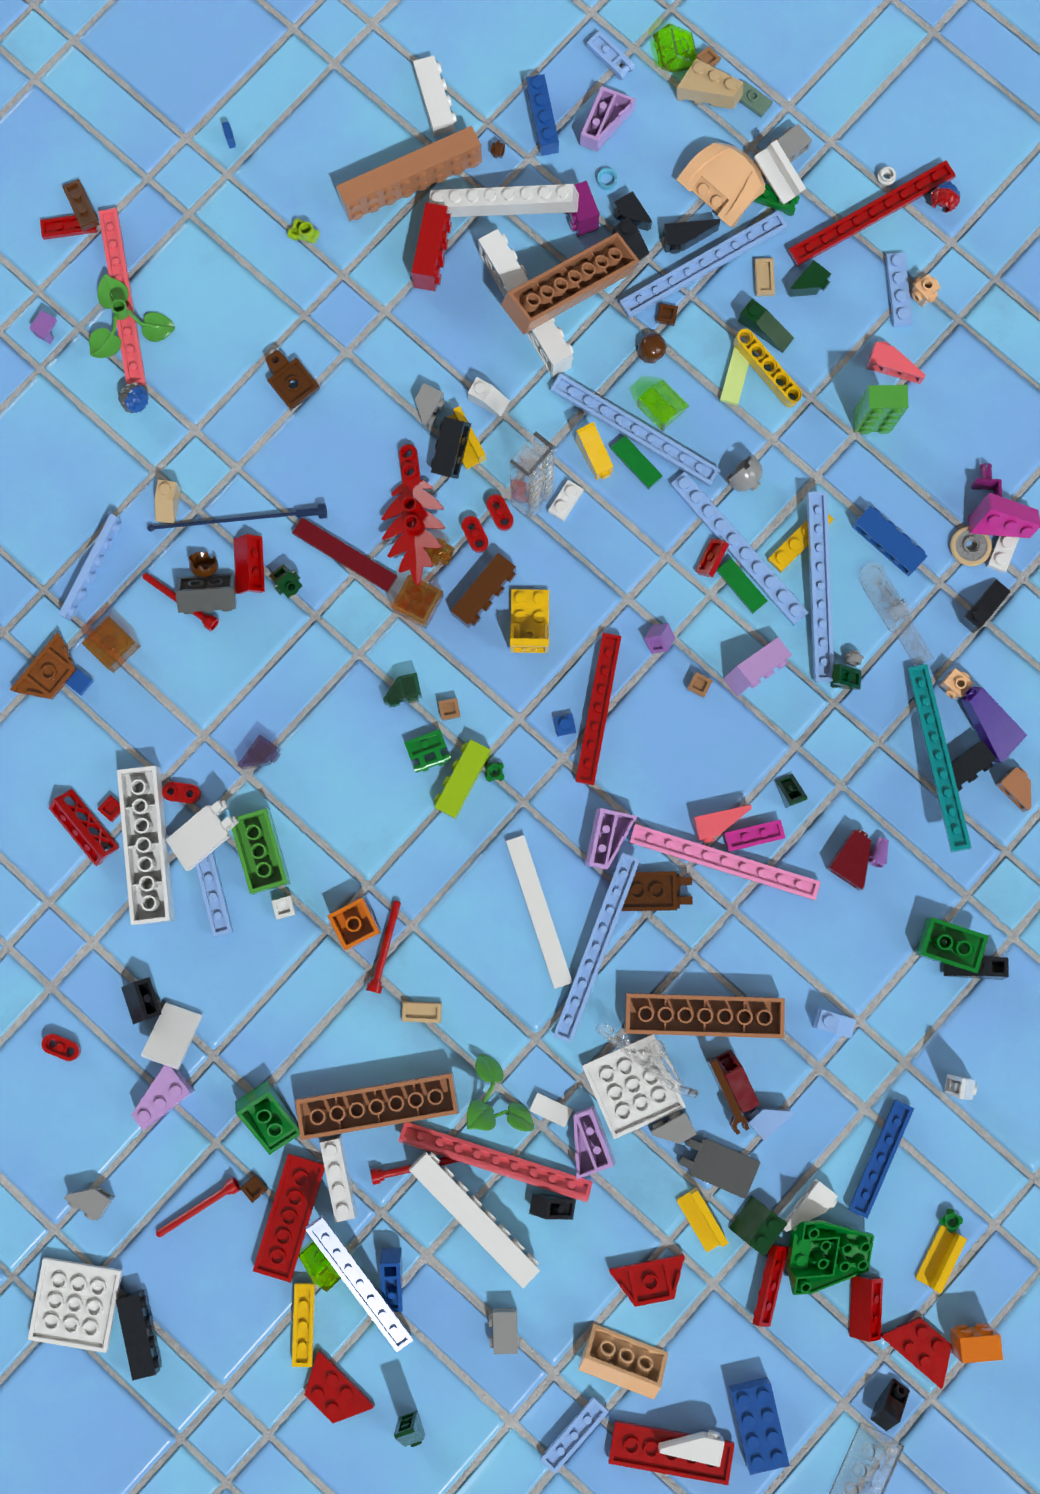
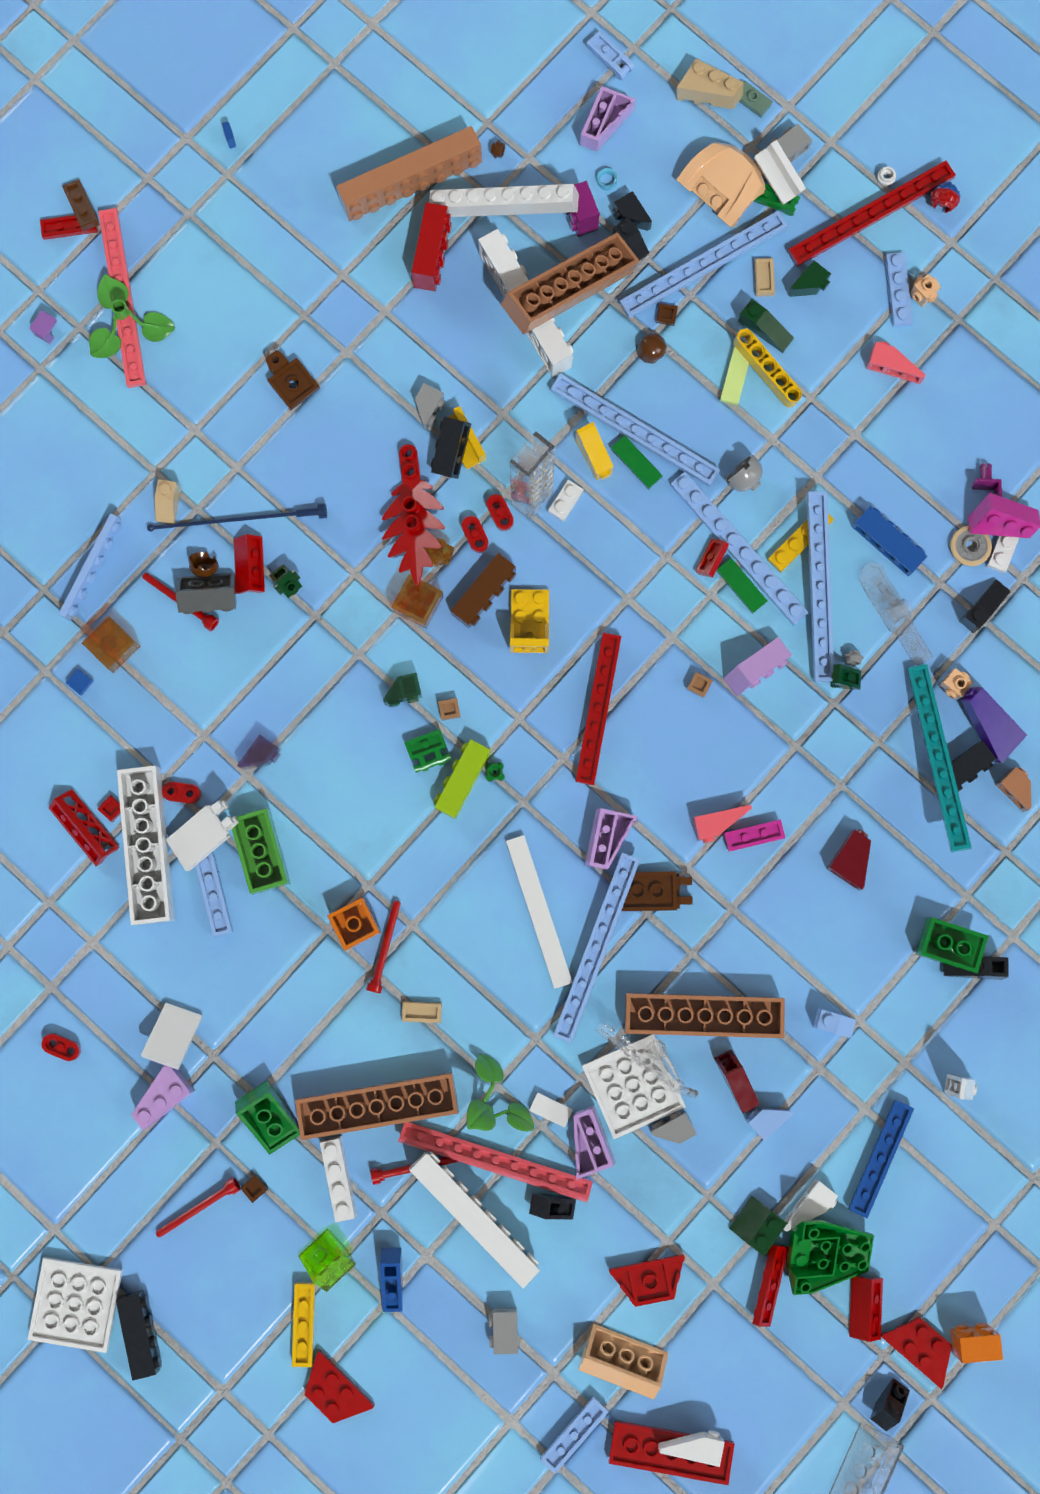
(47, 672): dark orange wing -> none
(91, 1201): light grey slope -> none
(133, 397): blue piece -> none
(141, 1000): black brick -> none
(283, 907): white plate -> none
(289, 1217): red plate -> none
(303, 231): lime plate -> none
(344, 555): dark red tile -> none
(359, 1283): plate -> none
(409, 1430): slope -> none
(434, 95): white brick -> none
(487, 397): white slope -> none
(542, 115): blue brick -> none
(565, 725): blue plate -> none
(659, 638): medium lavender panel -> none
(661, 404): clear neon green slope -> none
(674, 48): clear neon green slope -> none
(685, 234): black slope -> none
(701, 1220): yellow panel -> none
(709, 56): medium nougat plate -> none
(721, 1166): dark grey tile -> none
(725, 862): bright pink plate -> none
(728, 1096): reddish brown tile -> none
(759, 1426): blue brick -> none
(790, 790): dark green slope -> none
(879, 853): medium lavender cone -> none
(880, 408): bright green brick -> none
(940, 1259): yellow panel -> none
(957, 1220): green plate -> none

